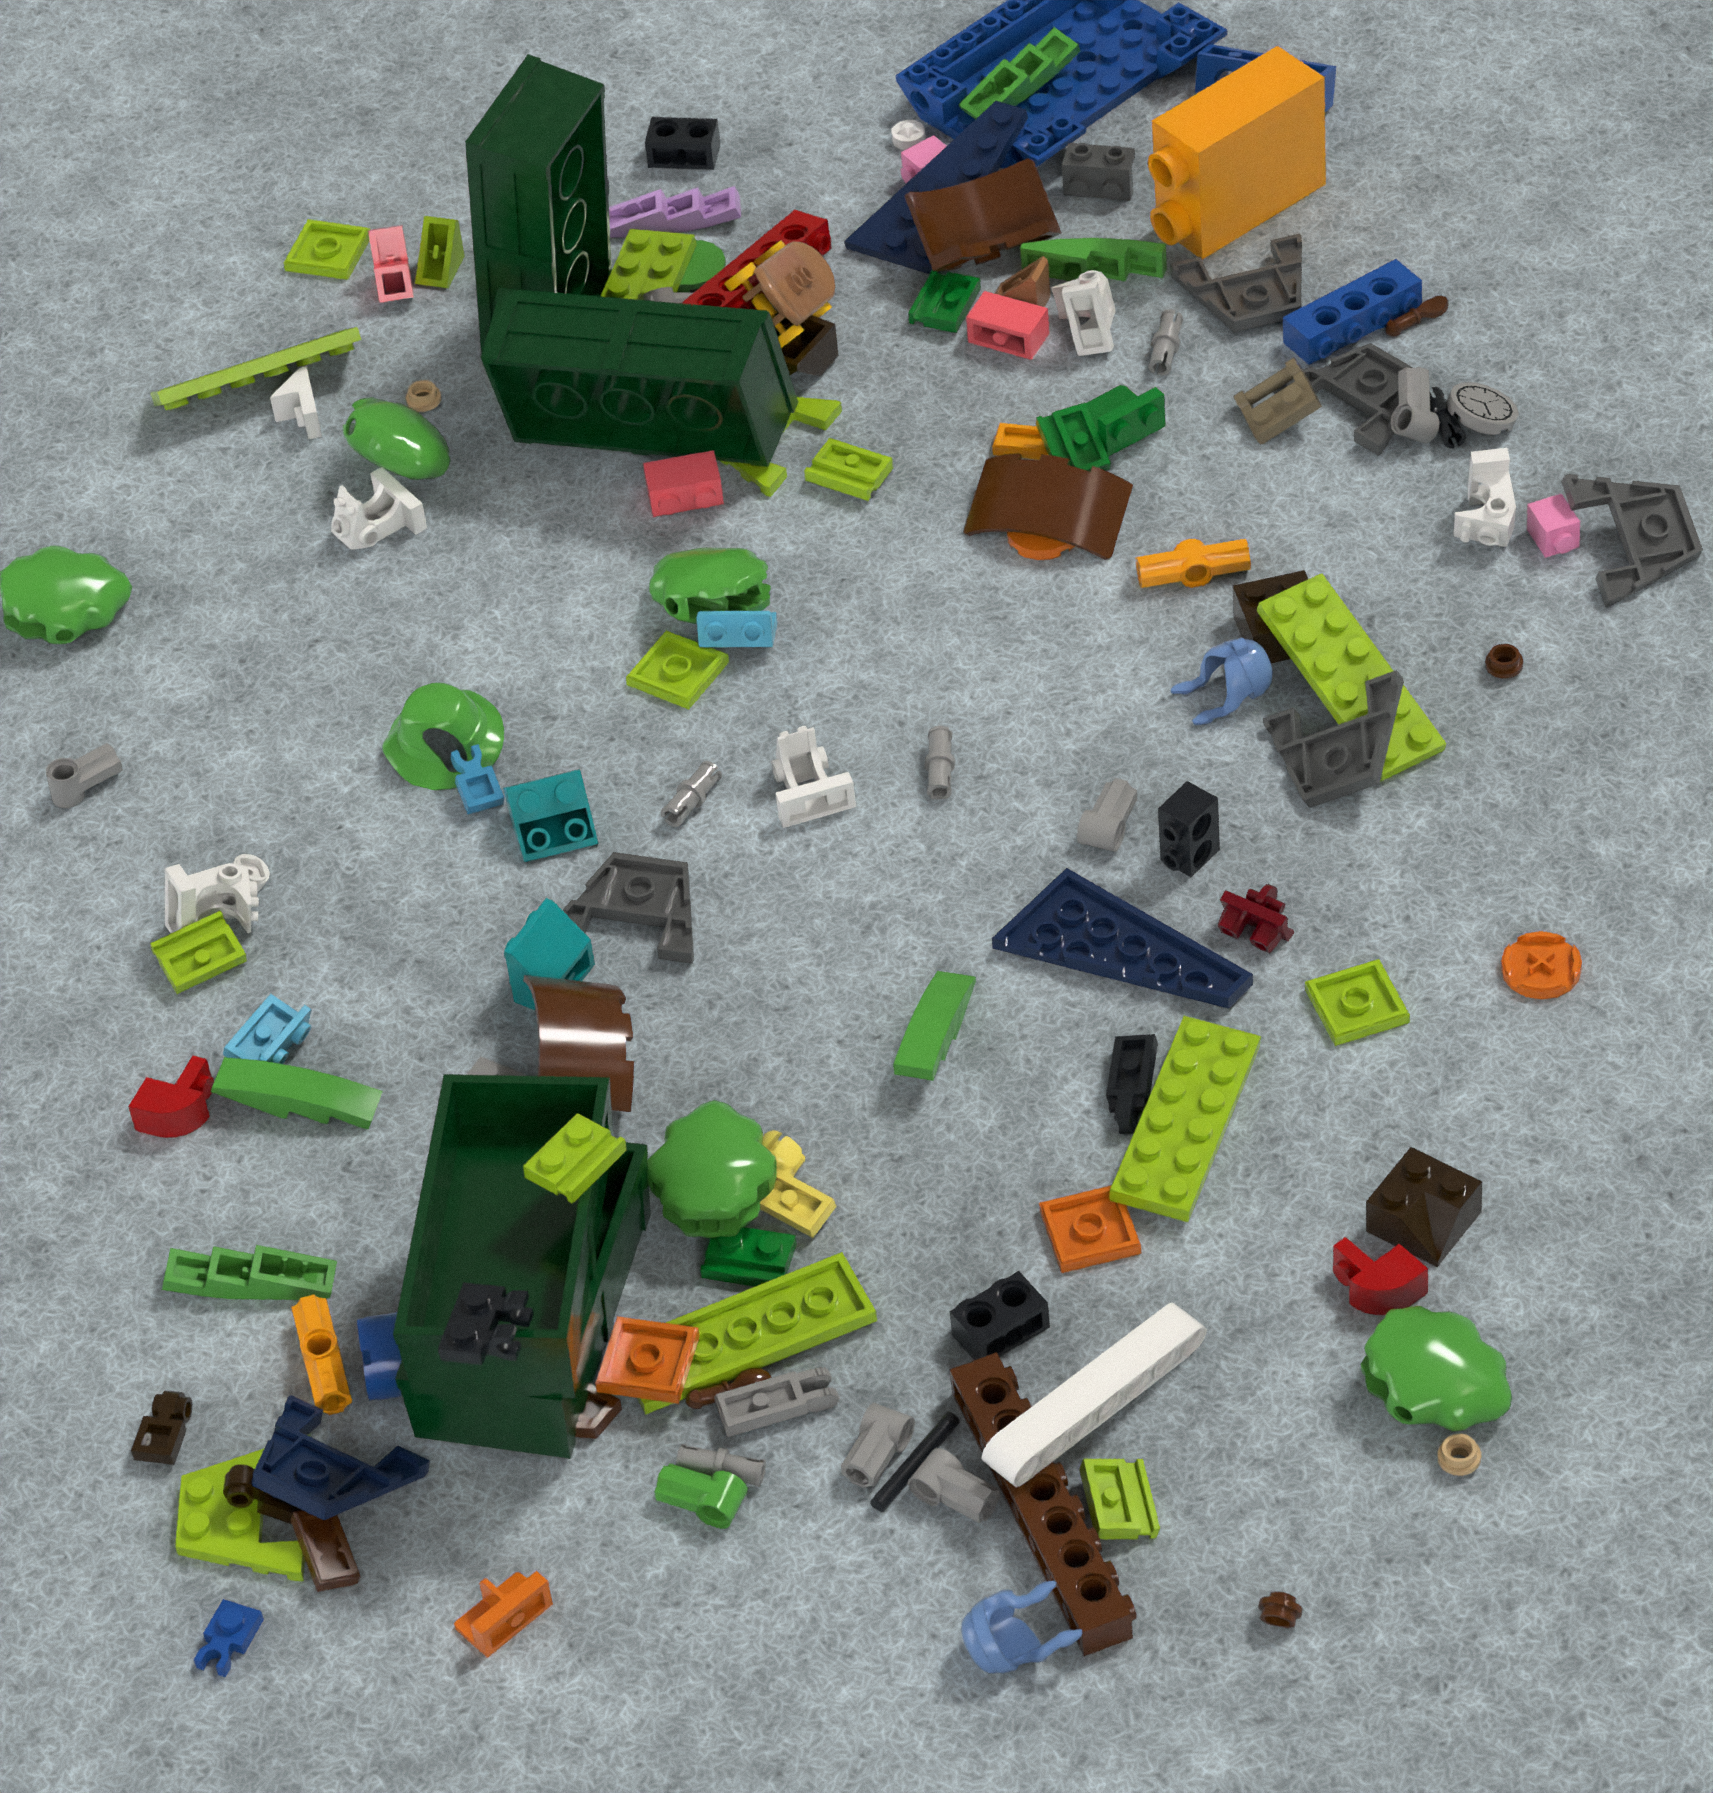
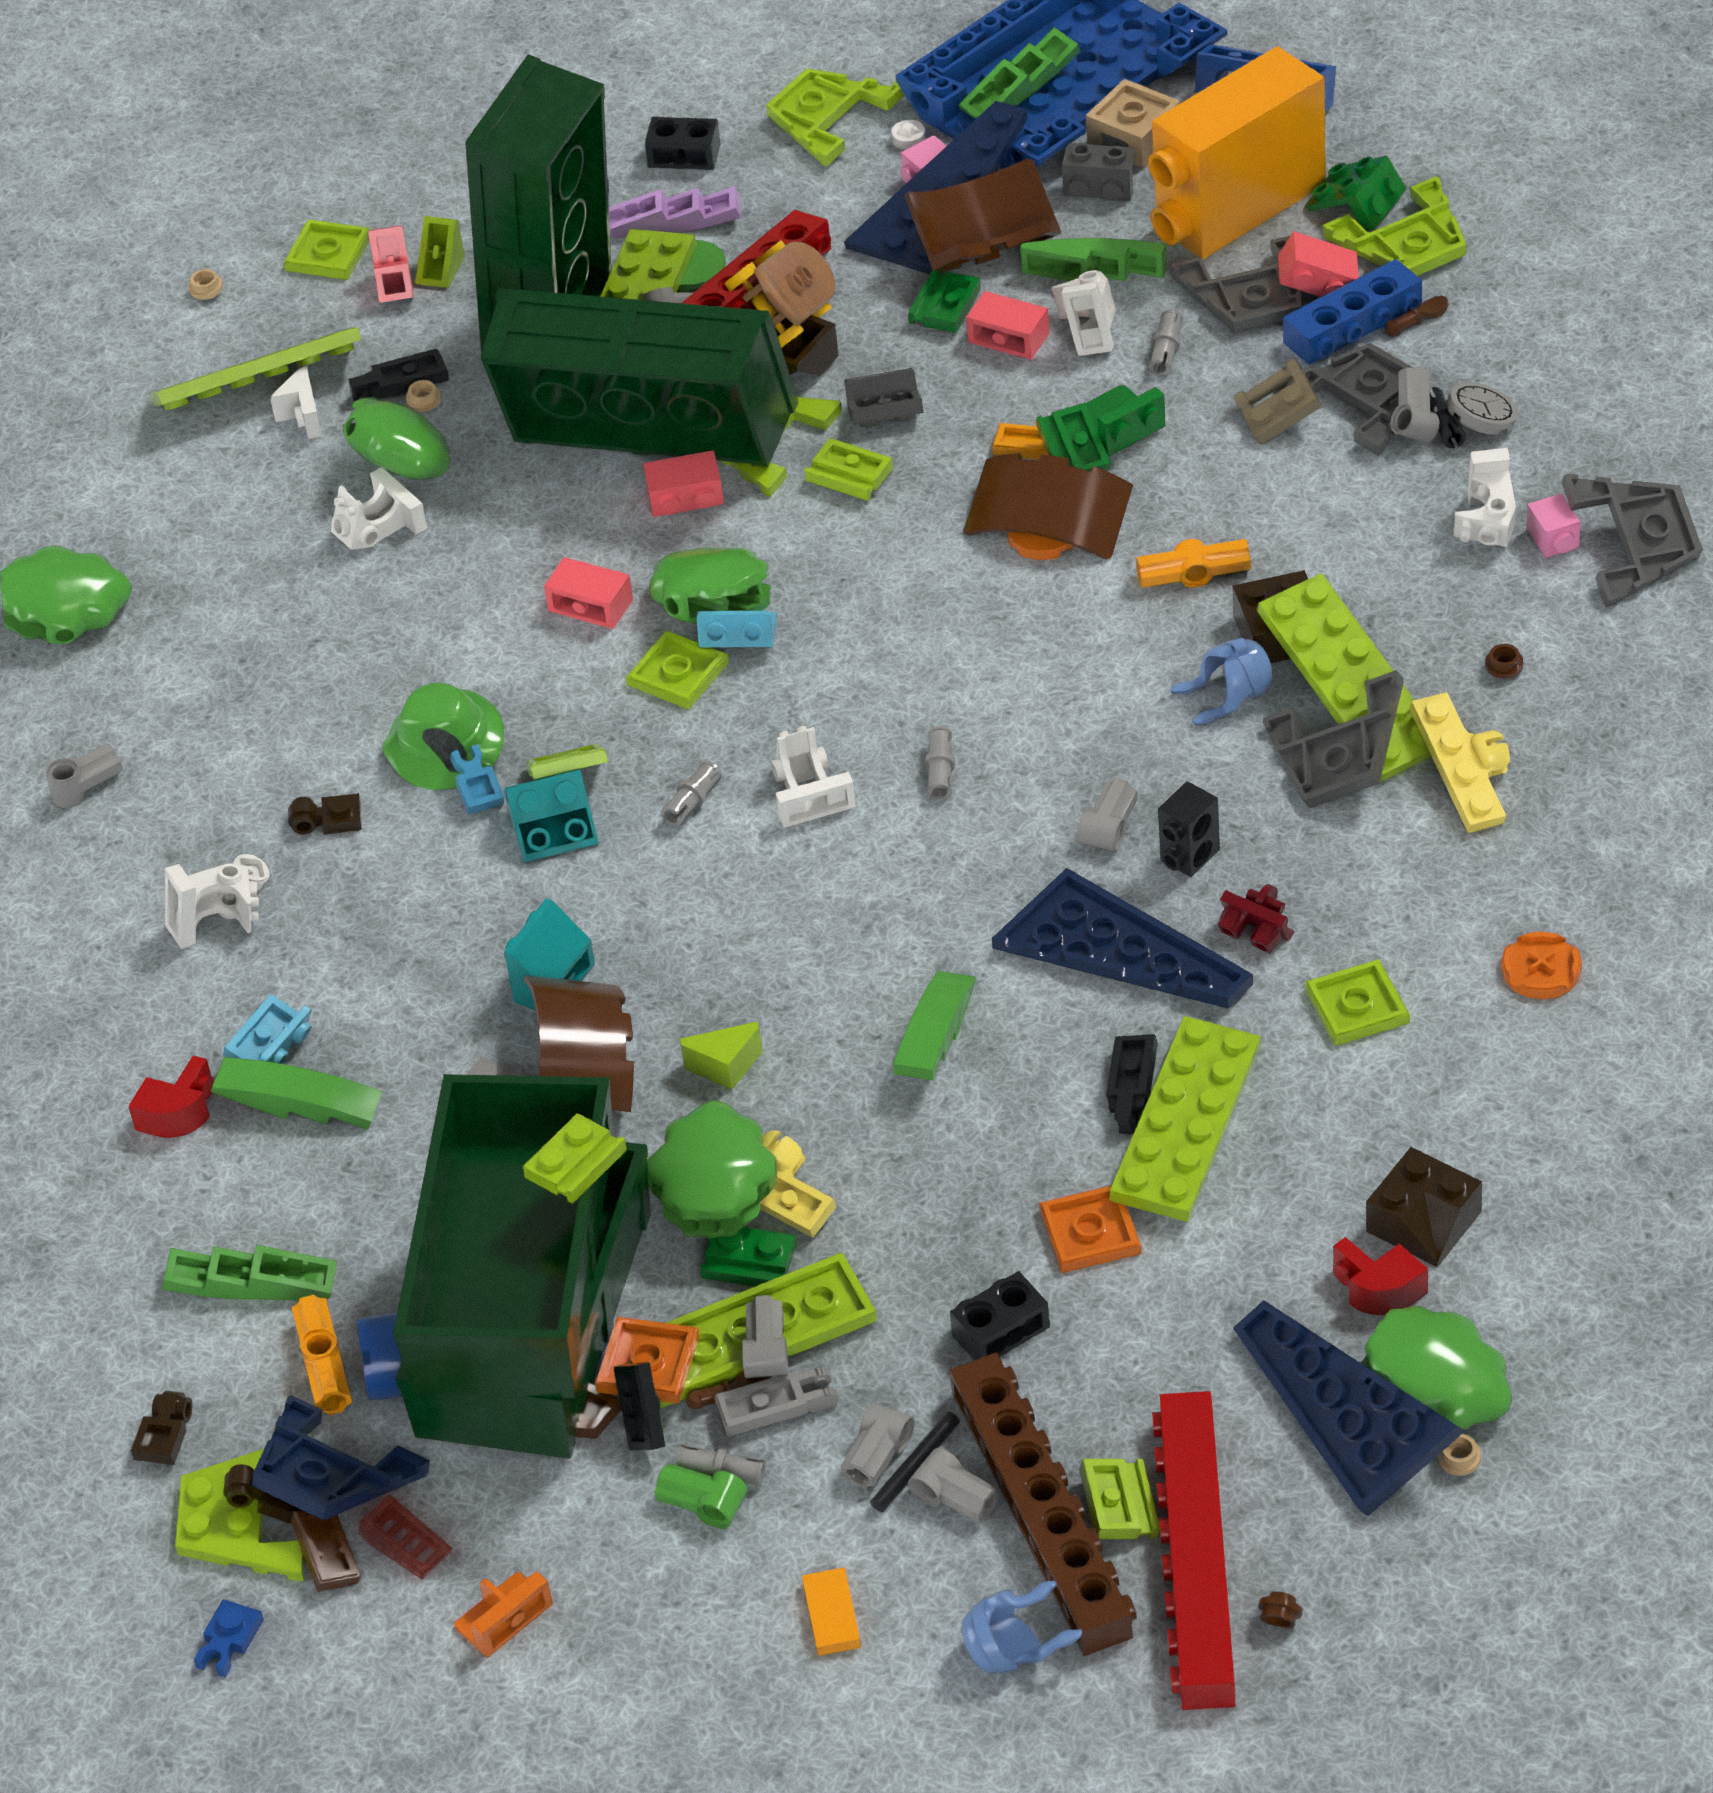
(198, 952): lime plate -> none
(205, 284): none -> tan plate
(336, 815): none -> dark brown plate
(390, 1509): none -> clear red slope
(398, 374): none -> black hinge
(475, 1328): black plate -> none
(566, 761): none -> lime tile
(588, 592): none -> coral brick
(639, 1406): none -> black plate
(641, 893): dark grey wing -> none
(722, 1053): none -> lime slope
(764, 1347): none -> light grey piece
(818, 101): none -> lime wing
(831, 1611): none -> light orange tile
(883, 397): none -> dark grey bracket
(1028, 284): medium nougat slope -> none
(1093, 1394): white beam -> none
(1128, 117): none -> tan panel
(1196, 1551): none -> red brick
(1315, 265): none -> coral brick
(1354, 1417): none -> dark blue wing
(1366, 186): none -> green bracket
(1417, 241): none -> lime wing
(1463, 760): none -> light yellow plate

